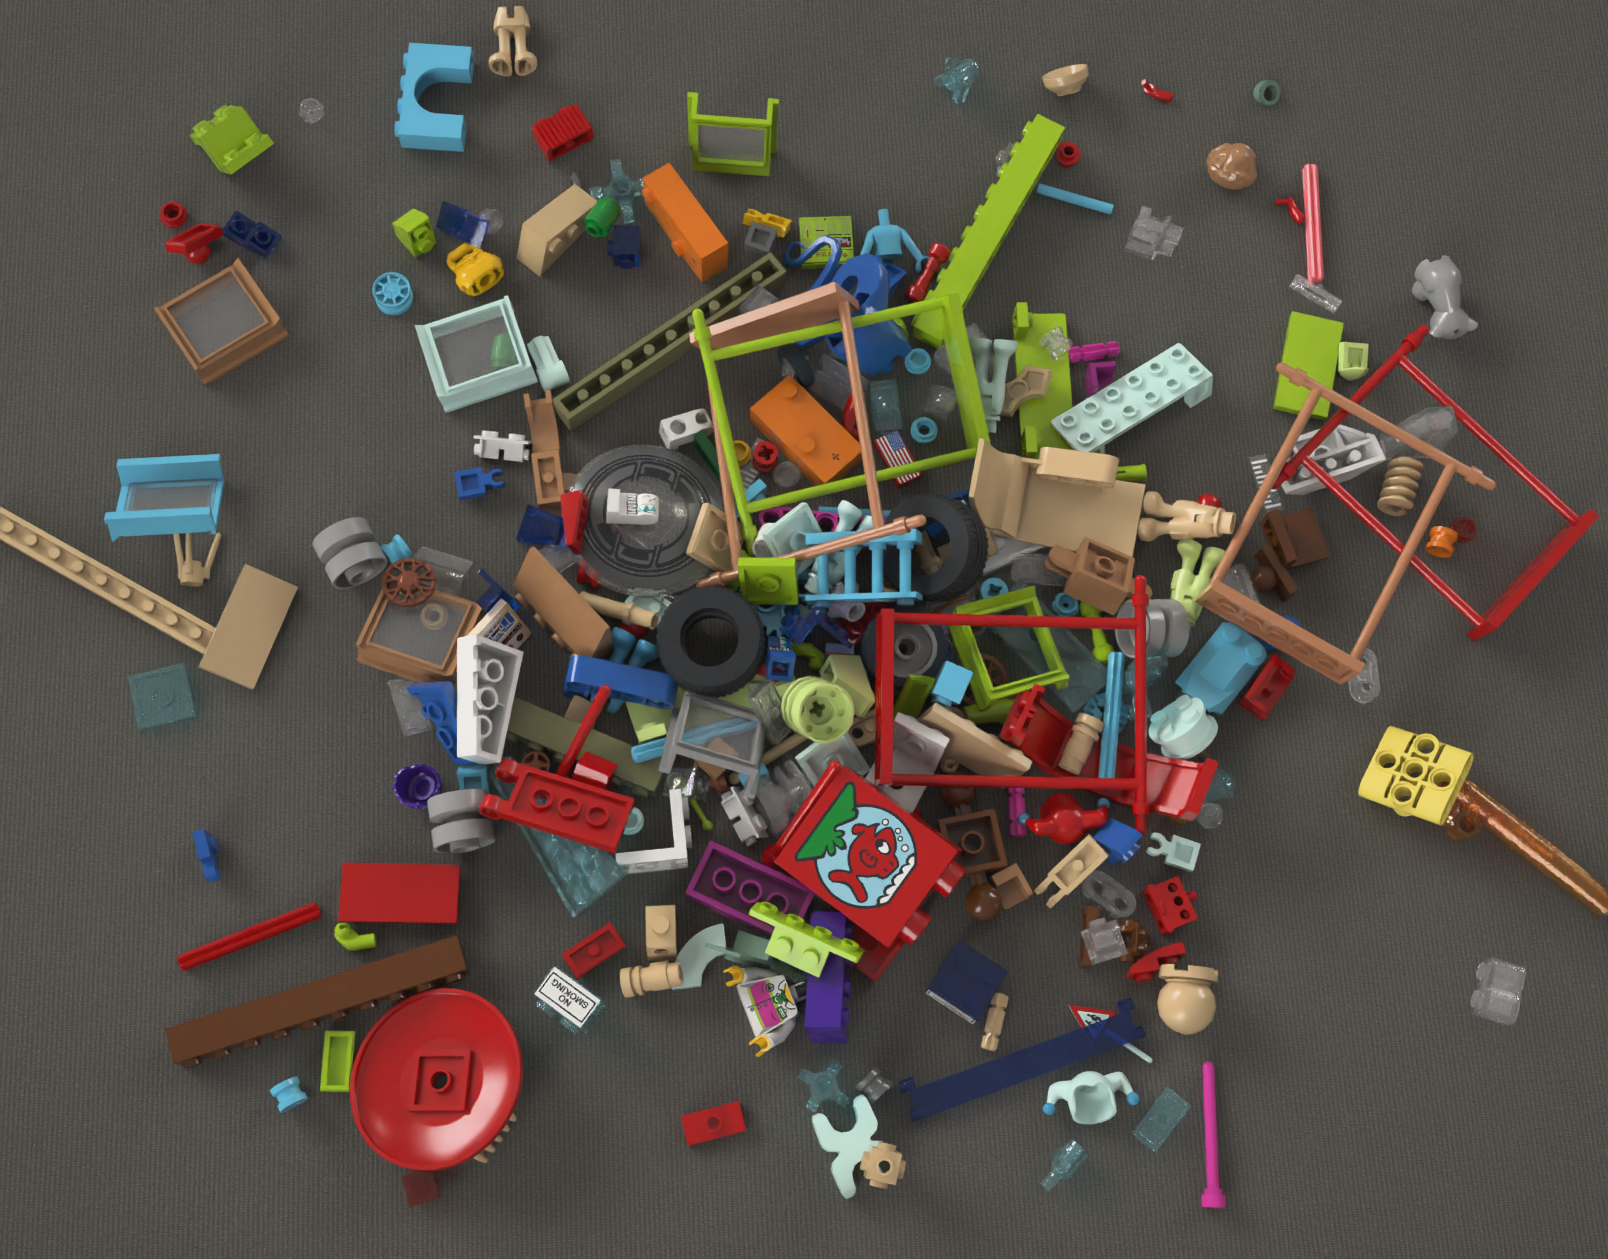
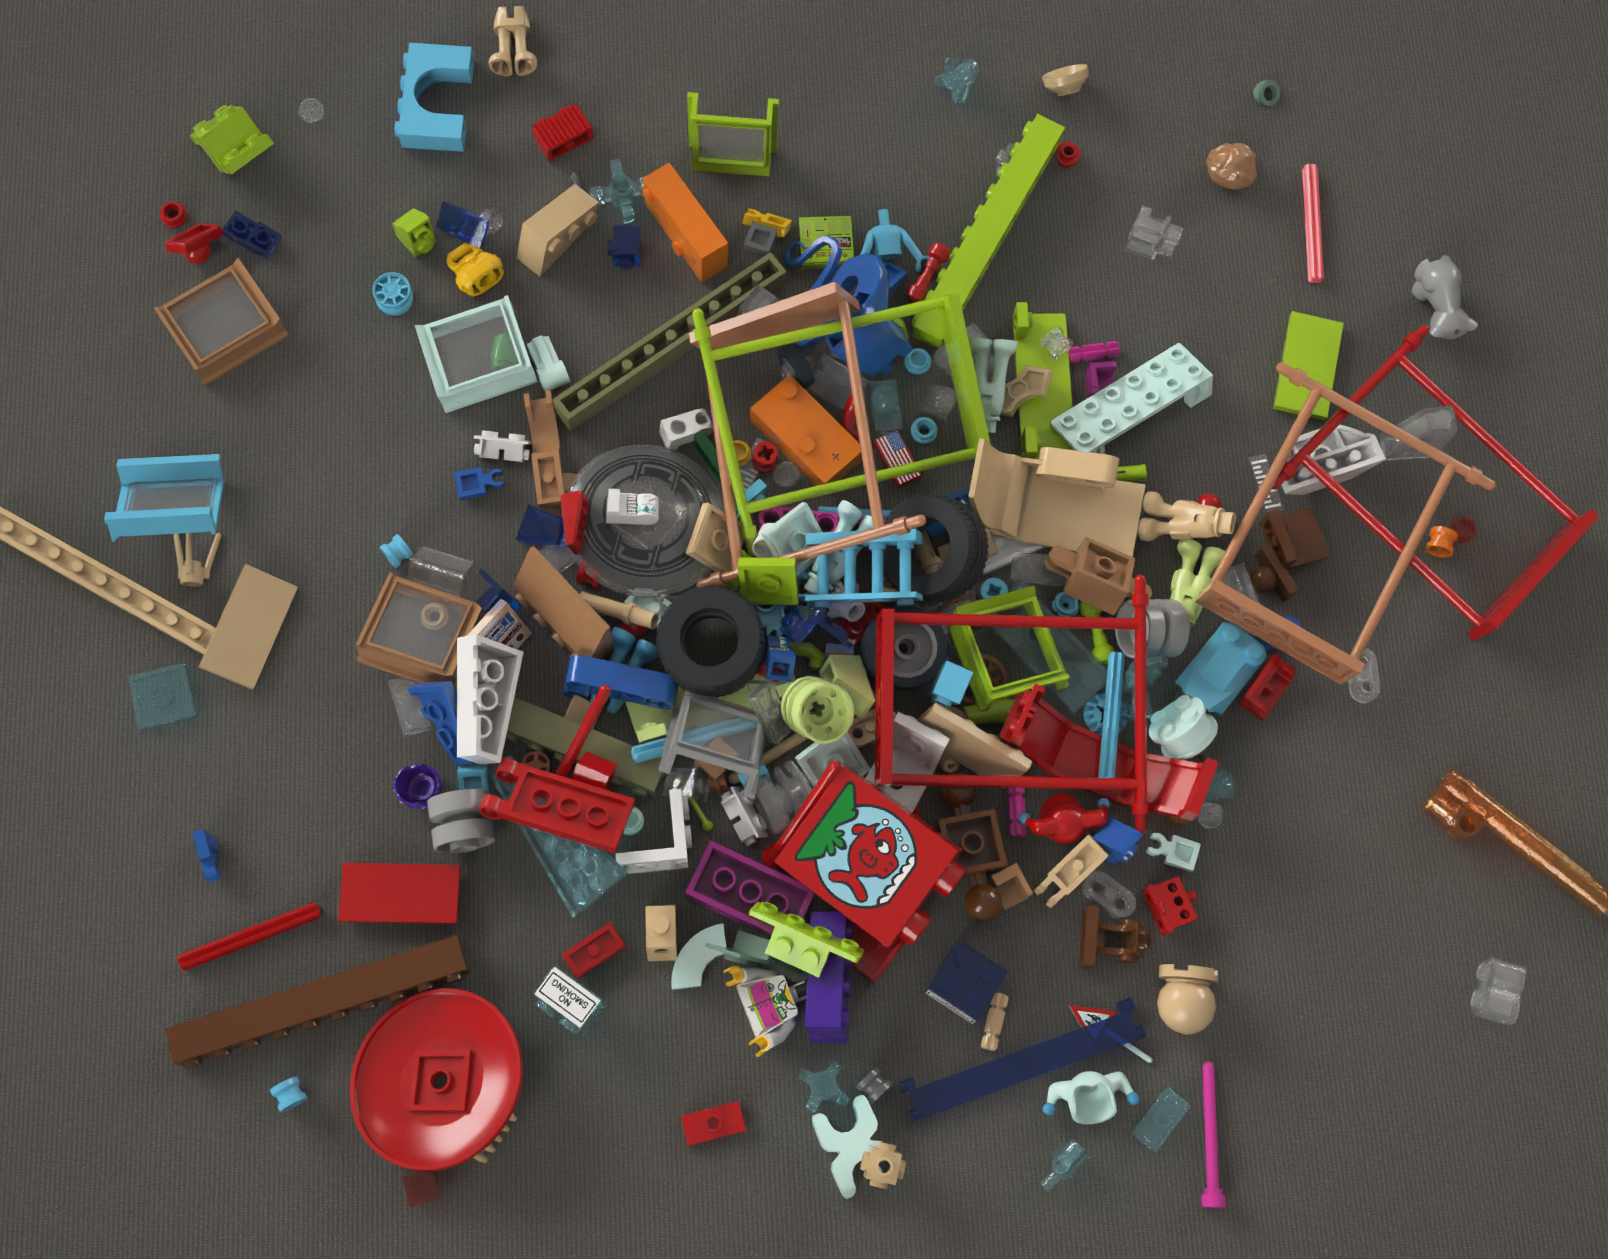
(337, 1061): lime tile -> none
(349, 553): light grey wheel -> none
(353, 941): lime arm -> none
(408, 582): copper wheel -> none
(602, 217): green brick -> none
(653, 978): tan axle -> none
(913, 695): lime tile -> none
(1075, 198): medium azure bar -> none
(1080, 743): tan axle -> none
(1103, 941): clear brick -> none
(1148, 966): red slope -> none
(1158, 94): red piece -> none
(1294, 212): red piece -> none
(1331, 302): clear pin -> none
(1352, 360): yellowish green plate -> none
(1399, 485): tan piece -> none
(1427, 799): light yellow connector -> none

